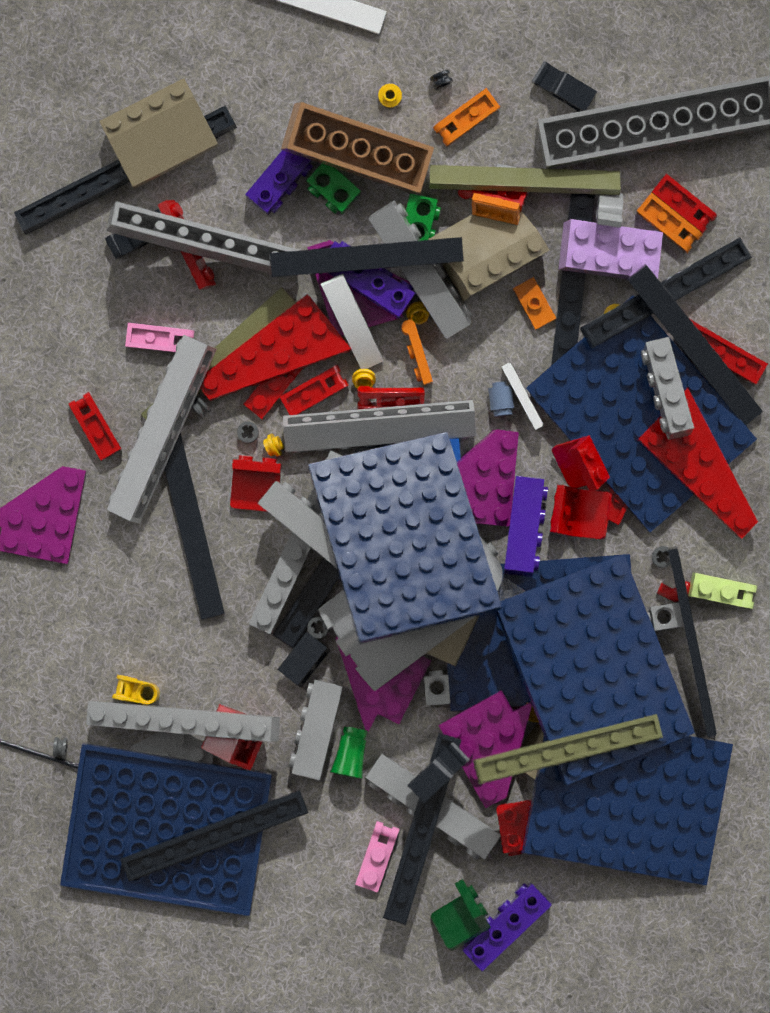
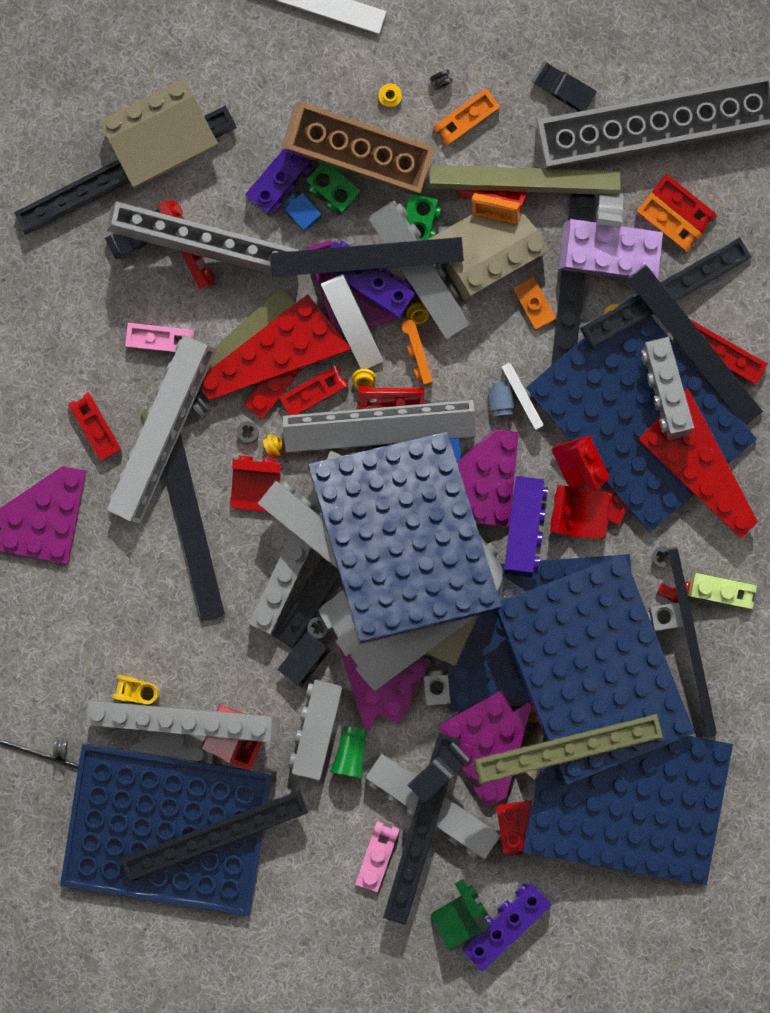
(302, 211): none -> blue brick

